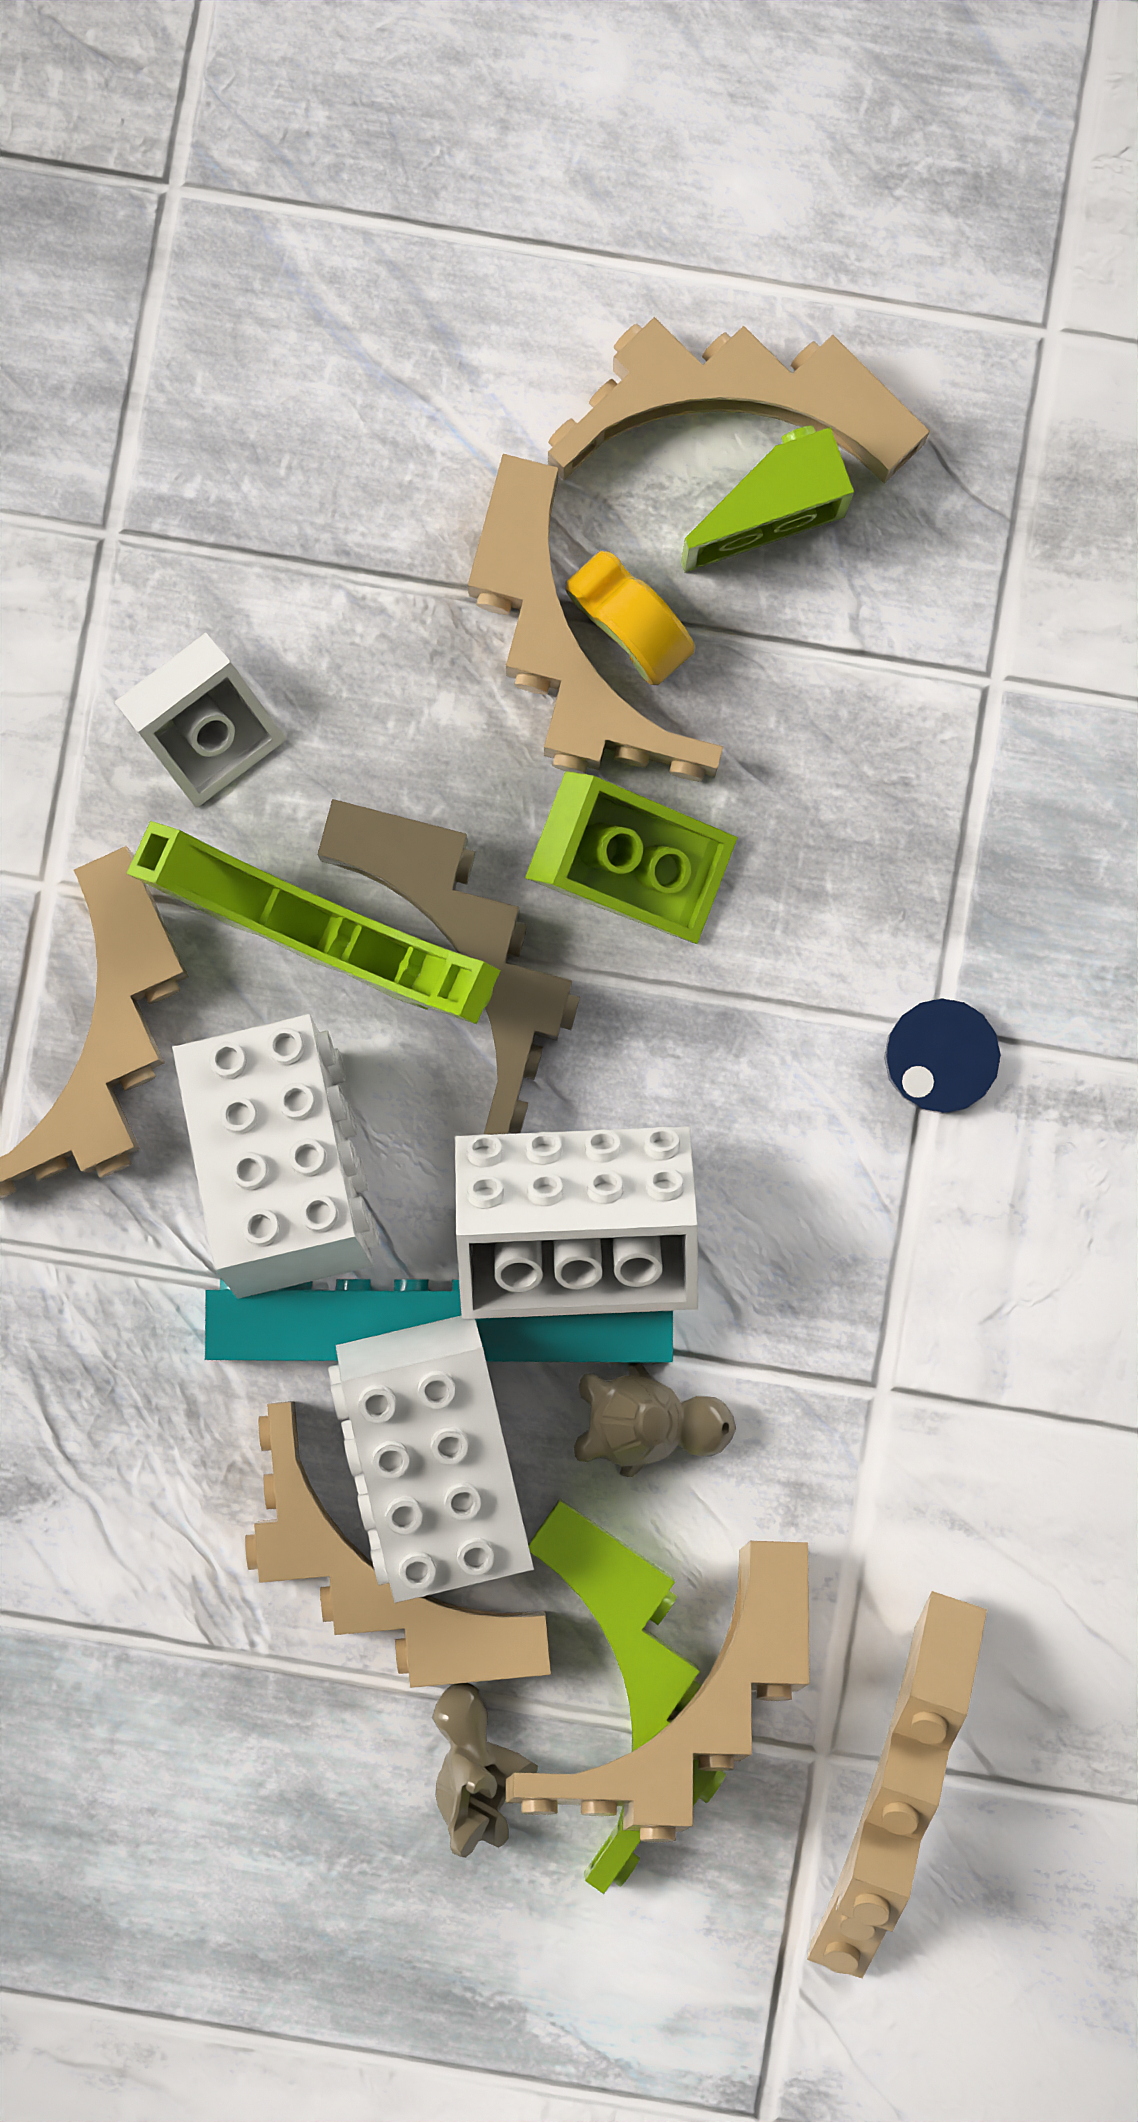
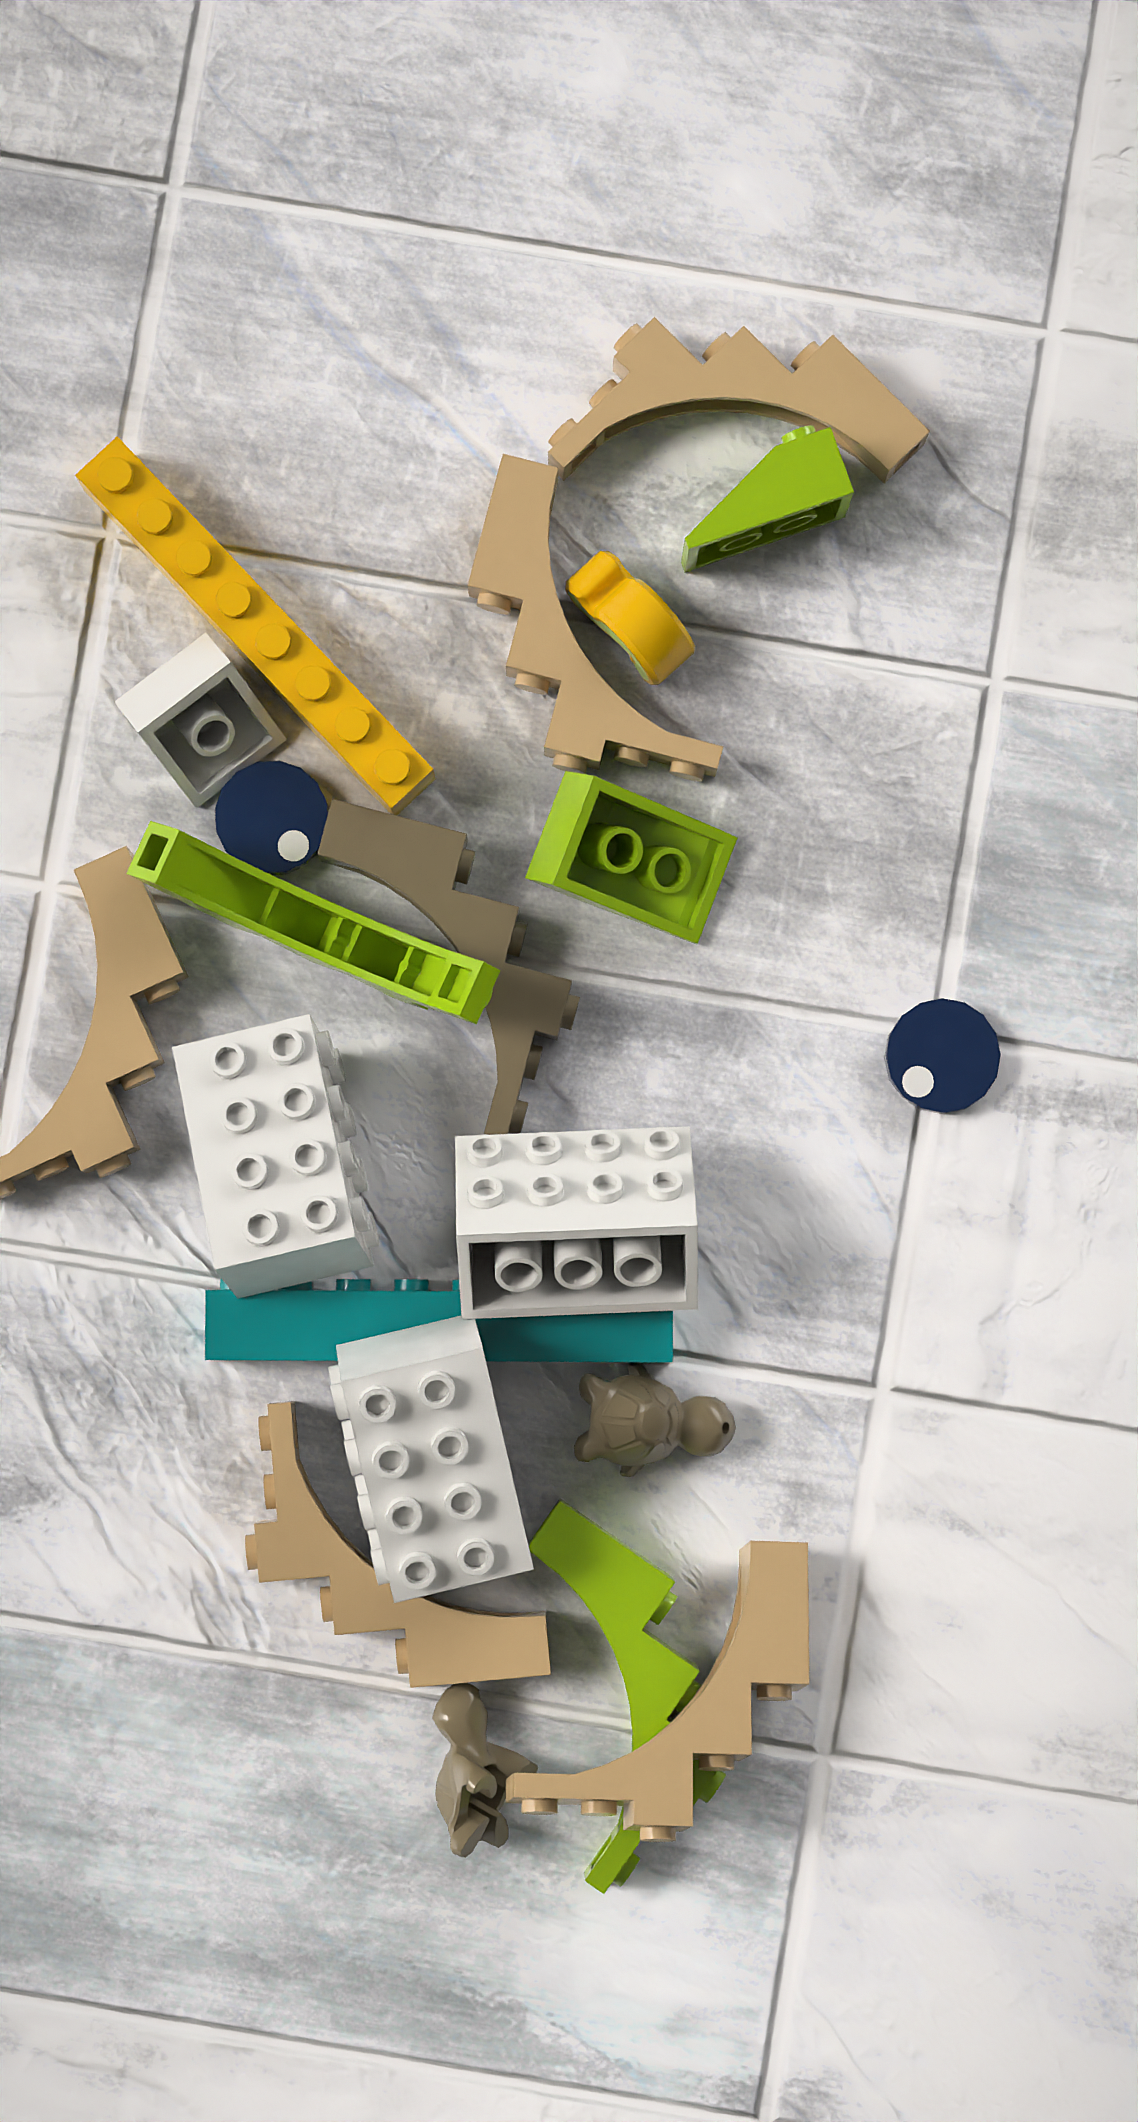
(255, 627): none -> yellow brick
(271, 816): none -> dark blue tile
(905, 1787): tan arch -> none

